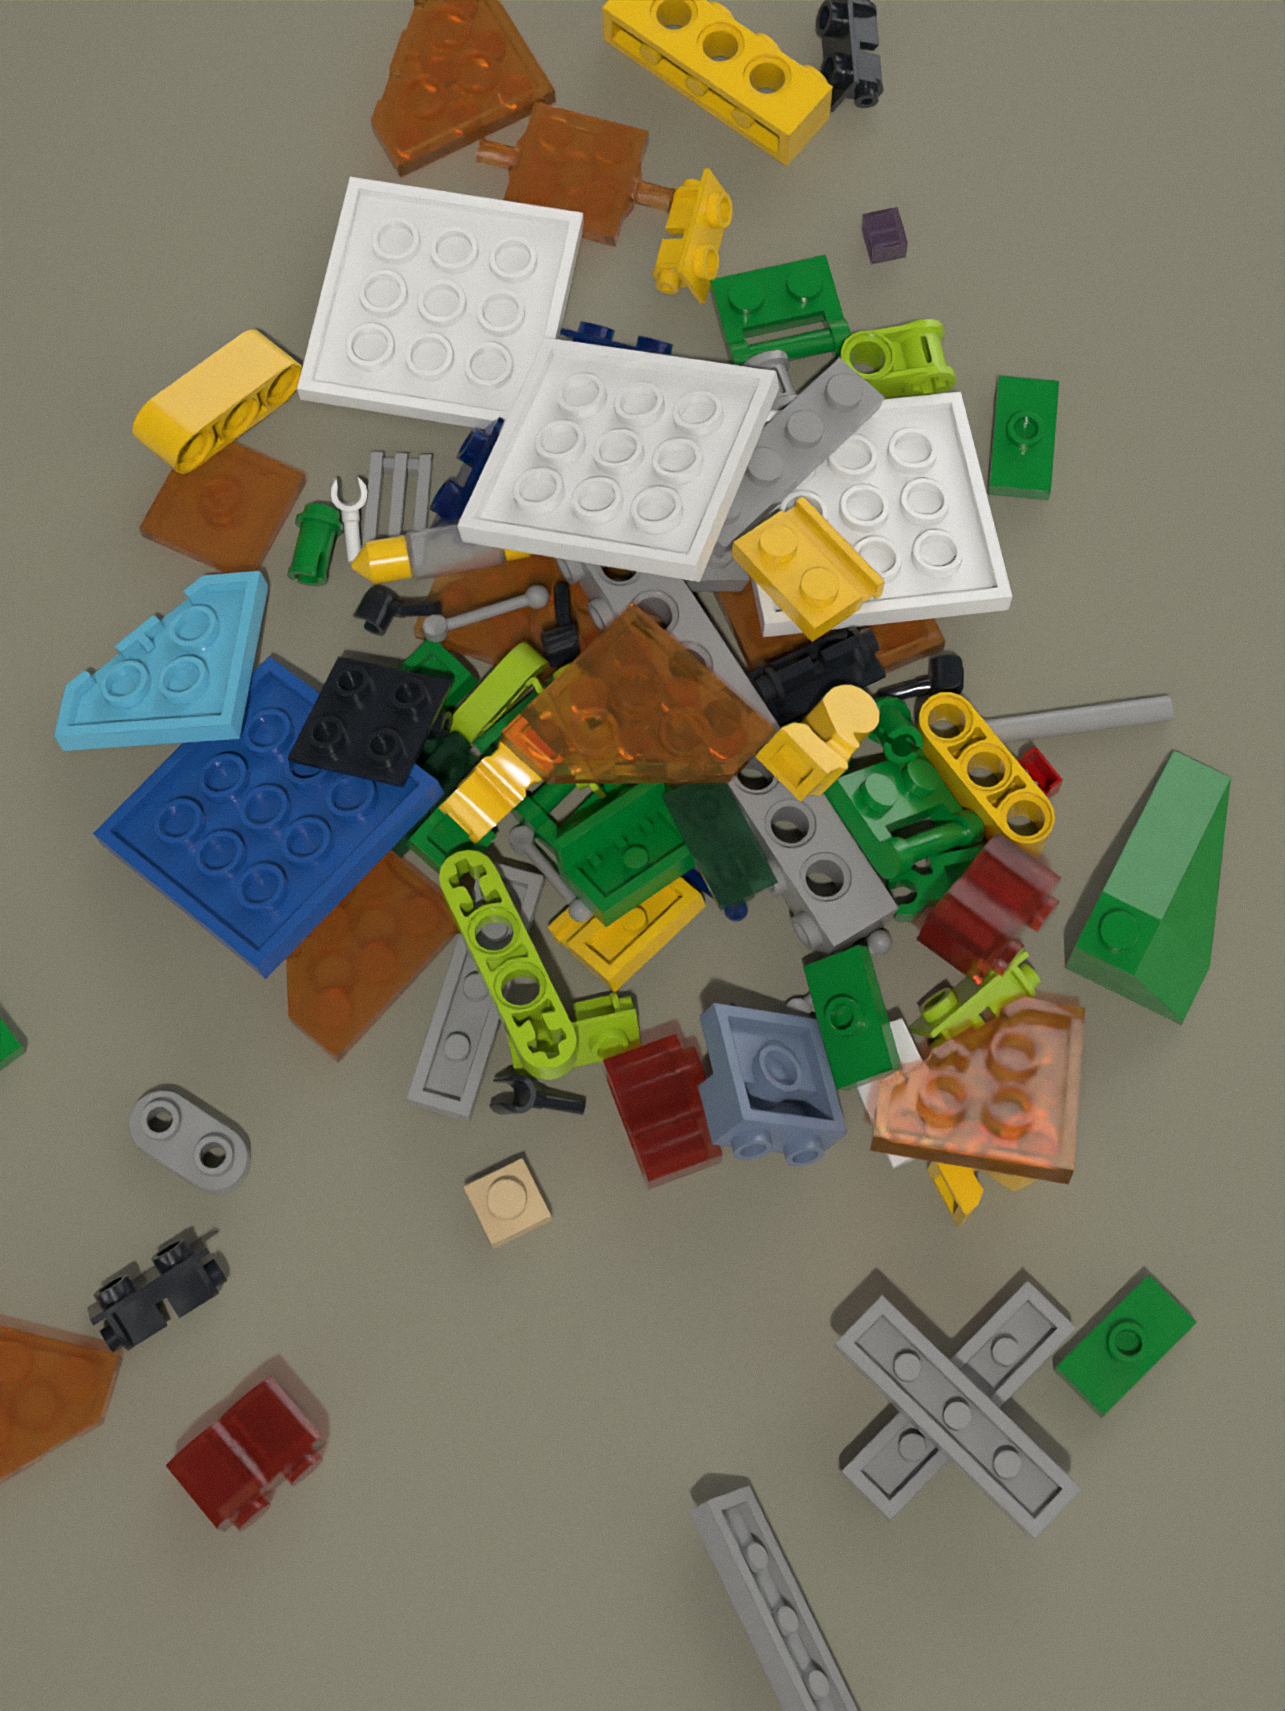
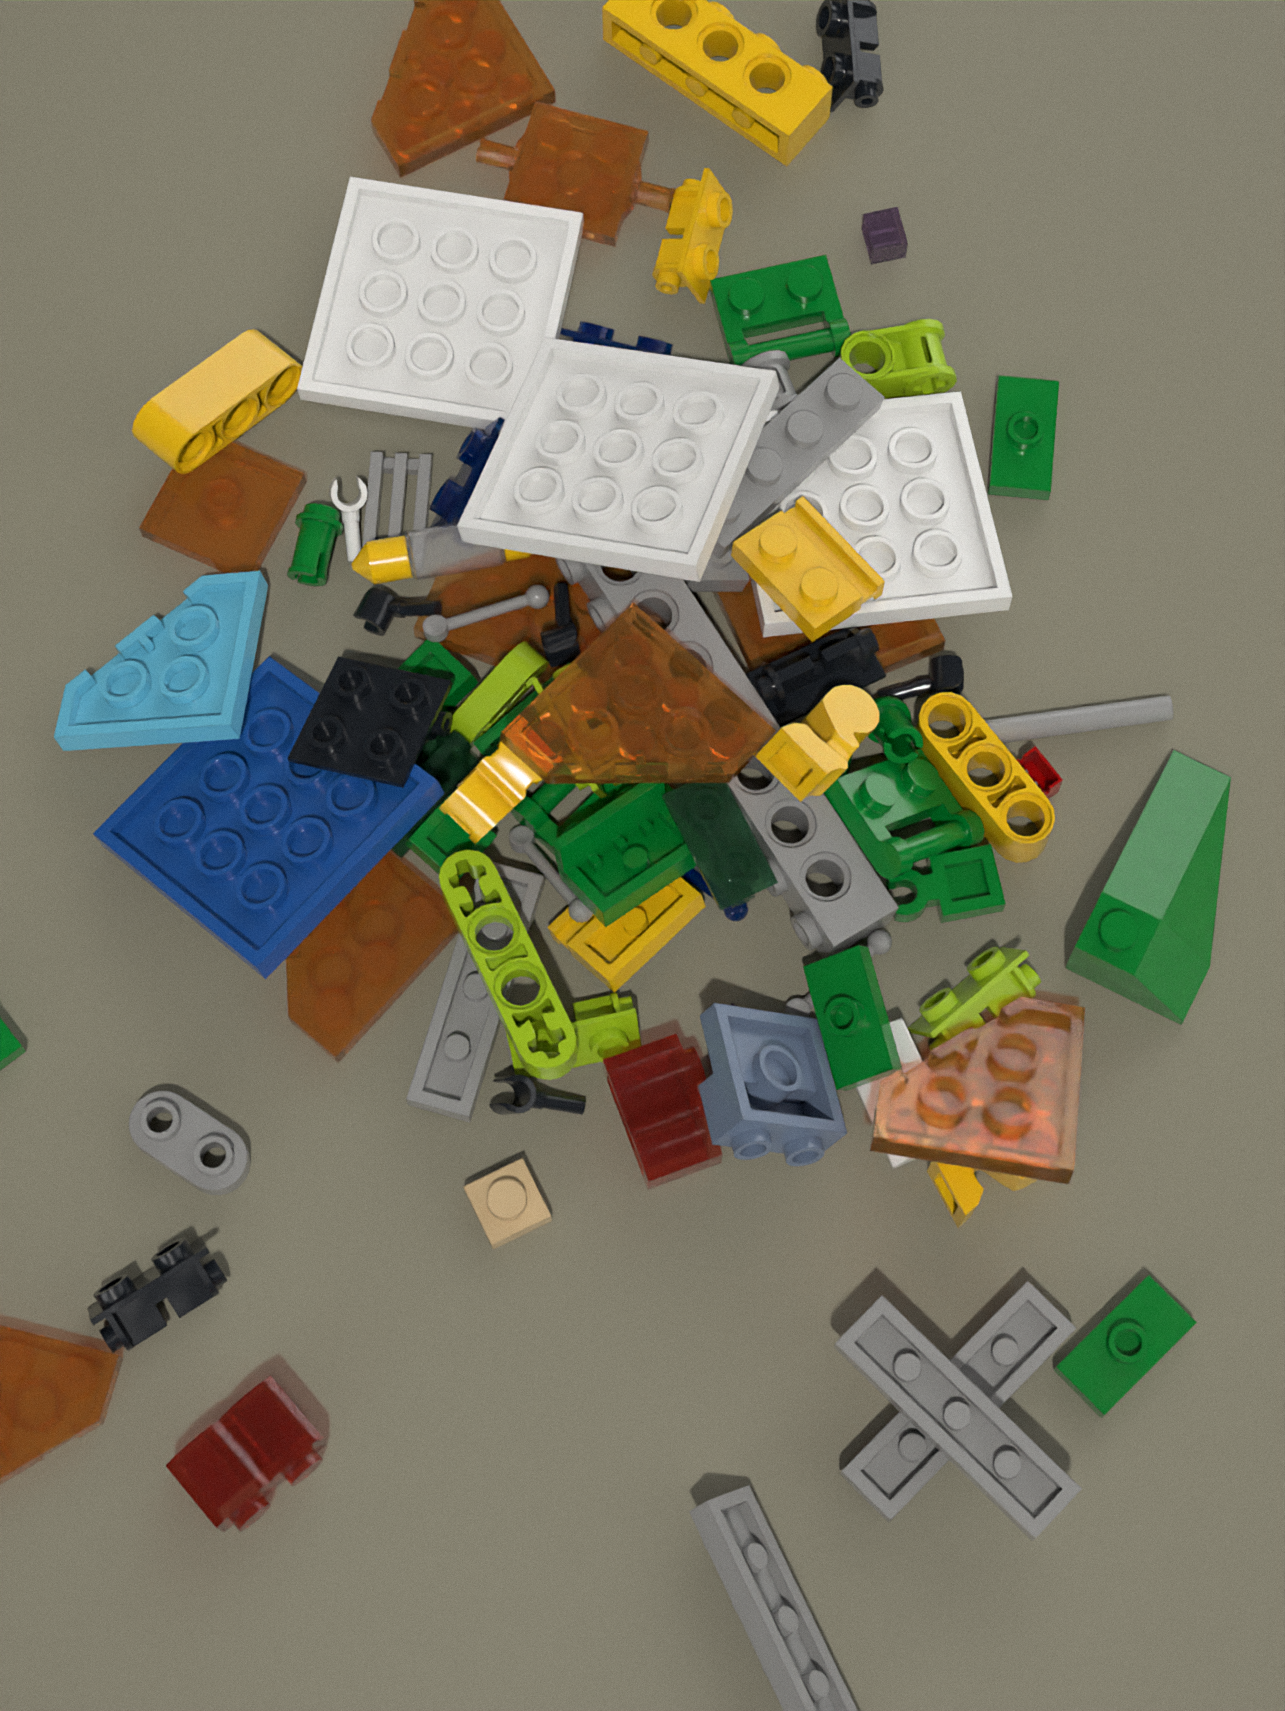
(990, 909): clear red brick -> none

